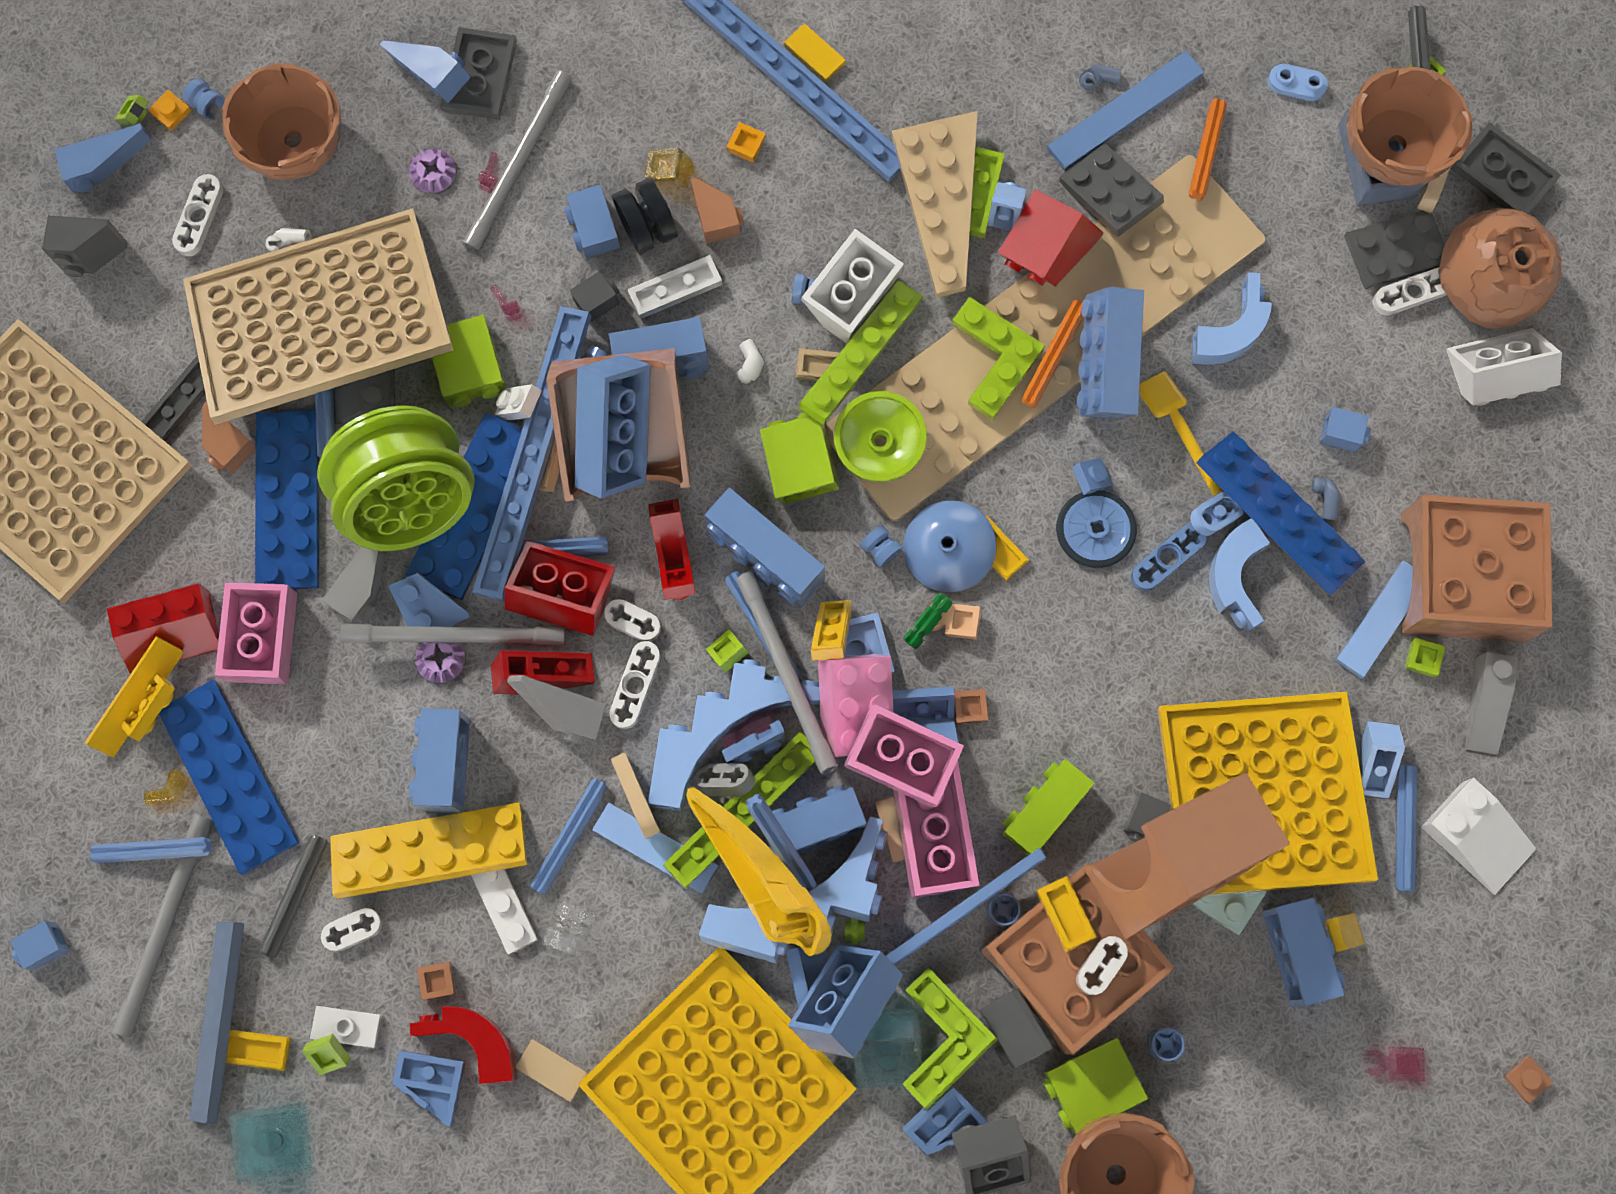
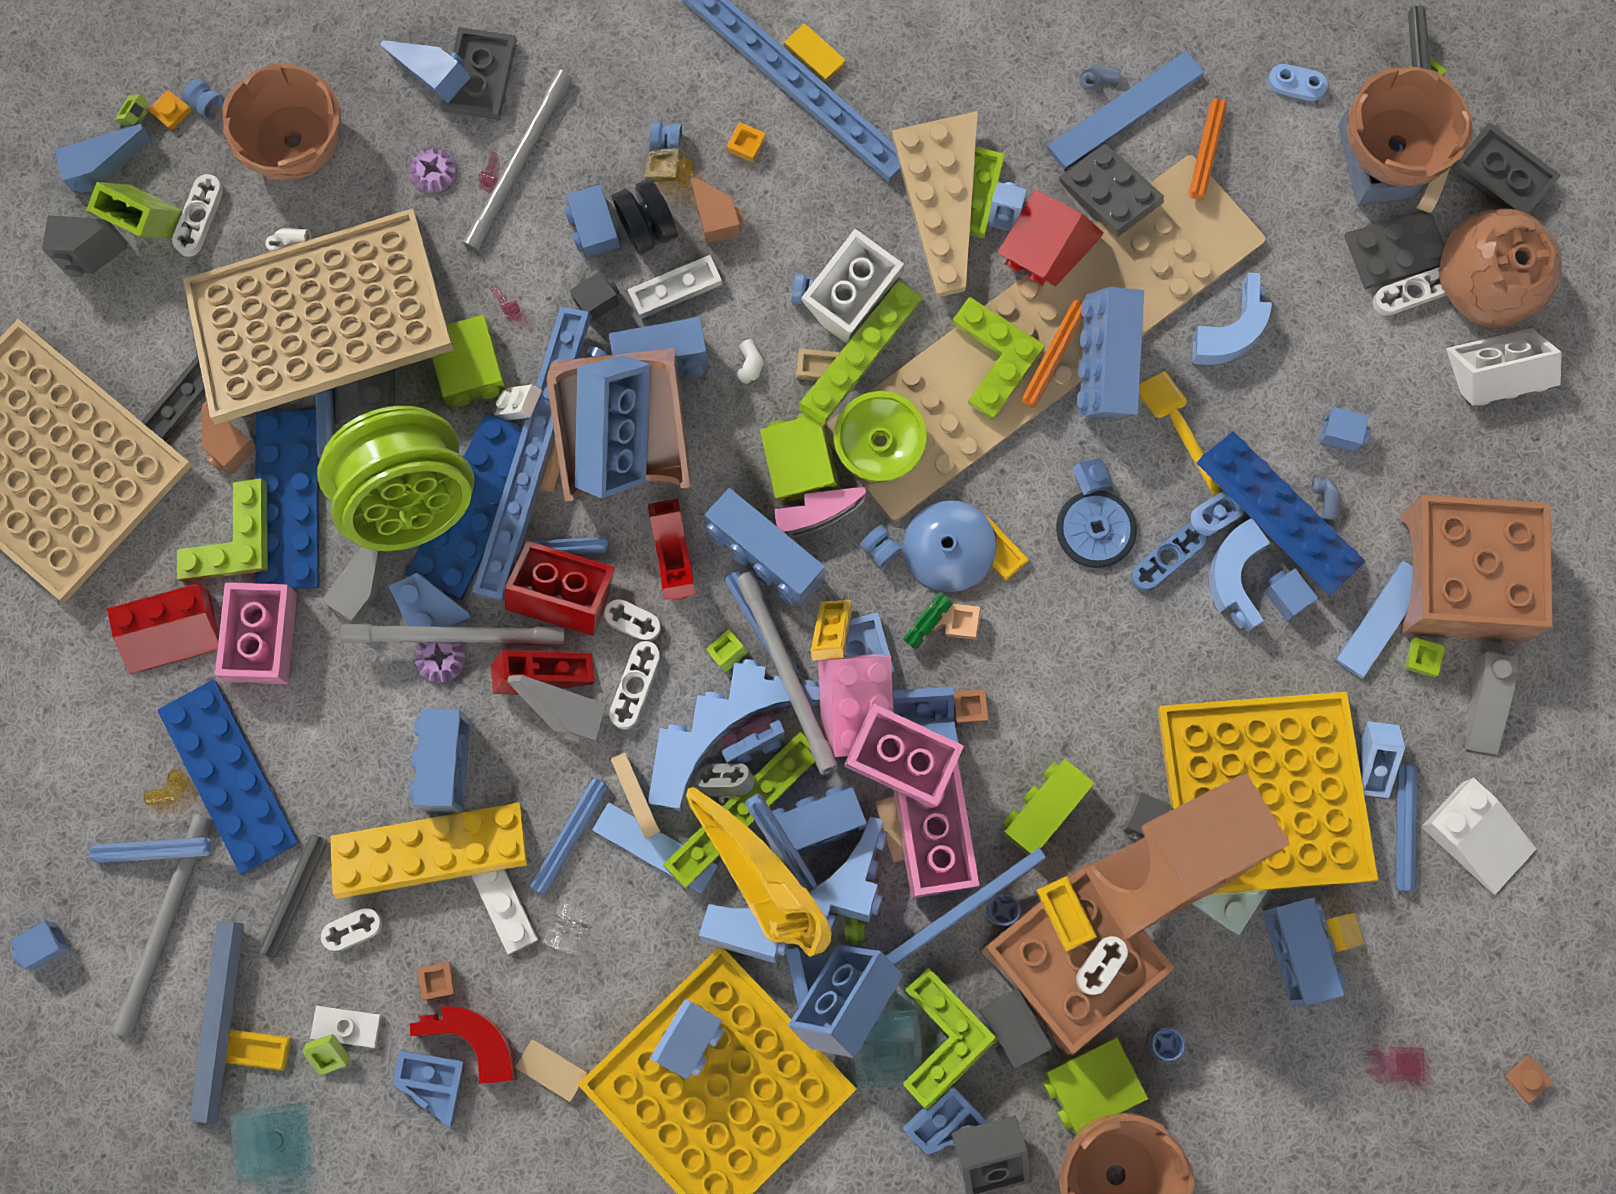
(134, 210): none -> lime brick
(138, 700): yellow bracket -> none
(249, 547): none -> lime plate
(658, 135): none -> medium blue wheel
(687, 1040): none -> light blue slope
(819, 511): none -> bright pink slope
(1290, 593): none -> medium blue brick

